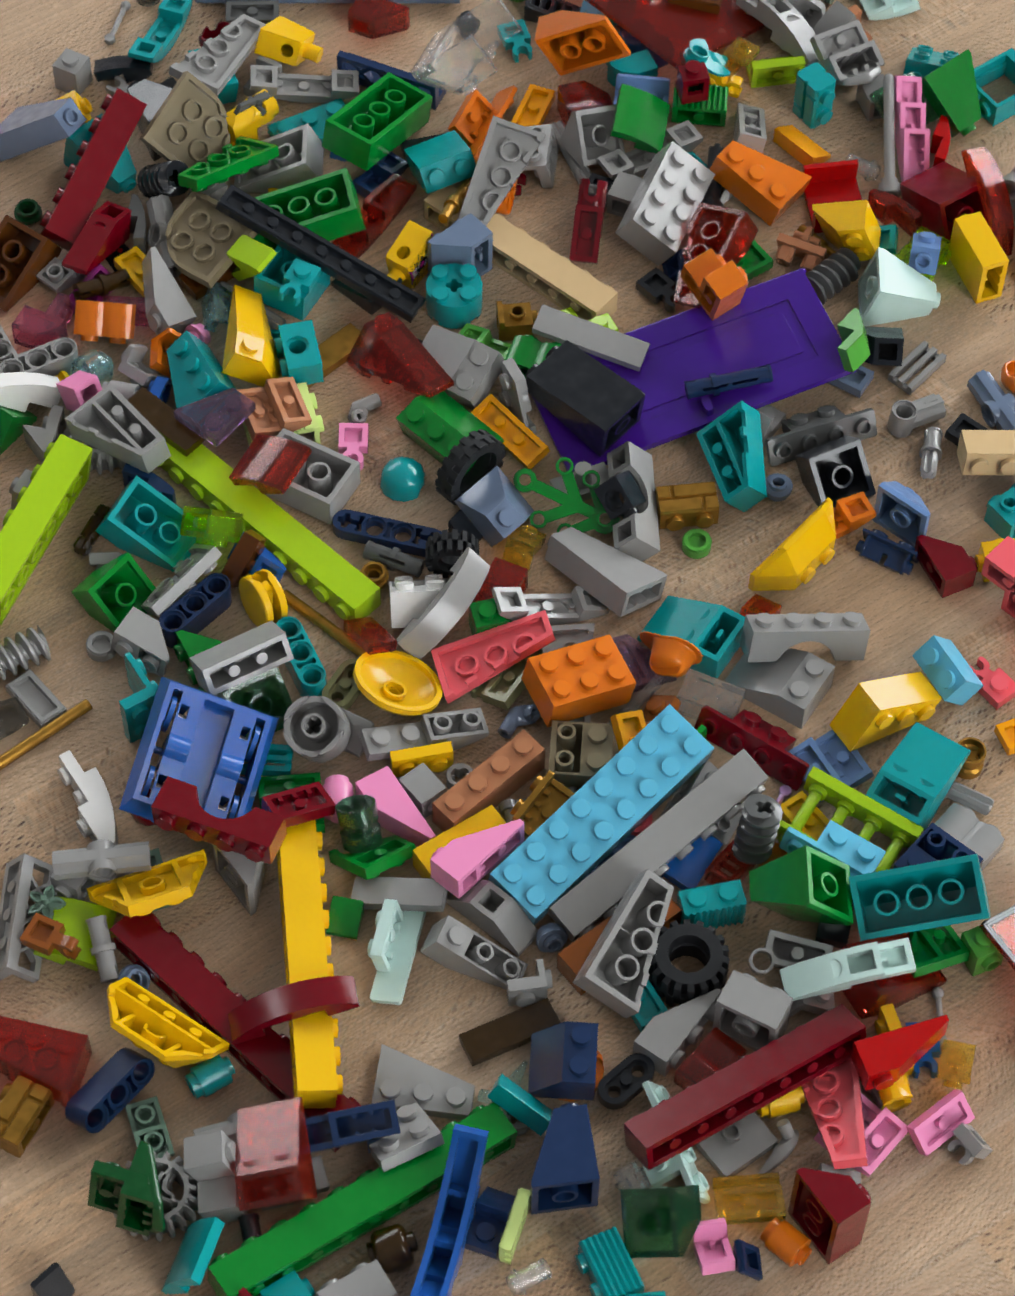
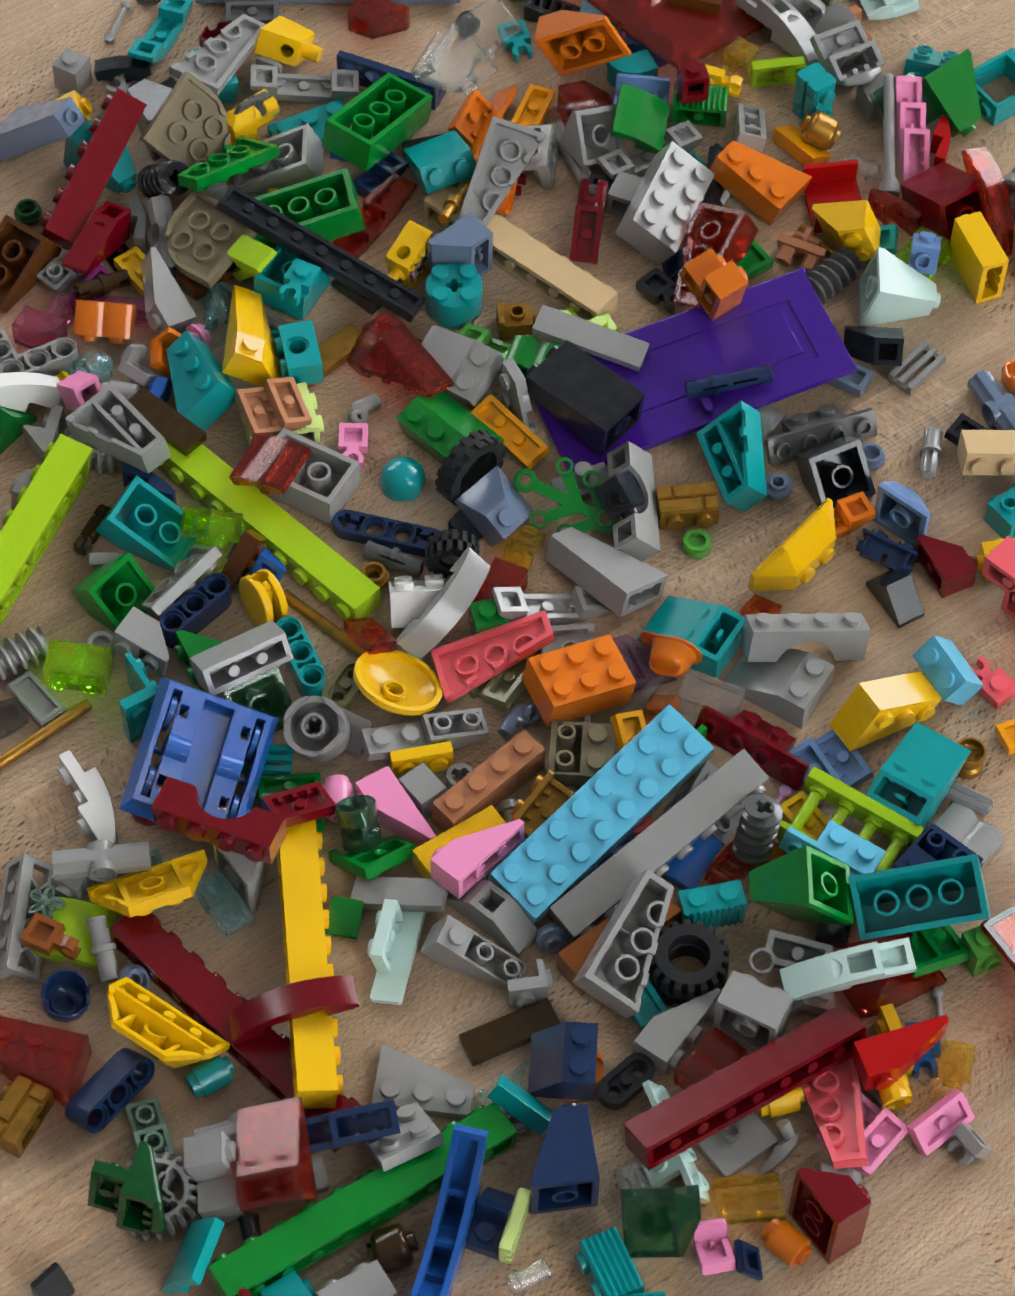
(65, 995): none -> dark blue hair
(78, 667): none -> clear neon green brick
(216, 415): clear purple wing -> none
(224, 903): none -> clear light blue slope
(714, 62): teal plate -> none
(819, 130): none -> pearl gold head
(854, 344): bright green slope -> none
(874, 456): none -> sand blue plate
(897, 596): none -> slope
(910, 415): light grey piece -> none

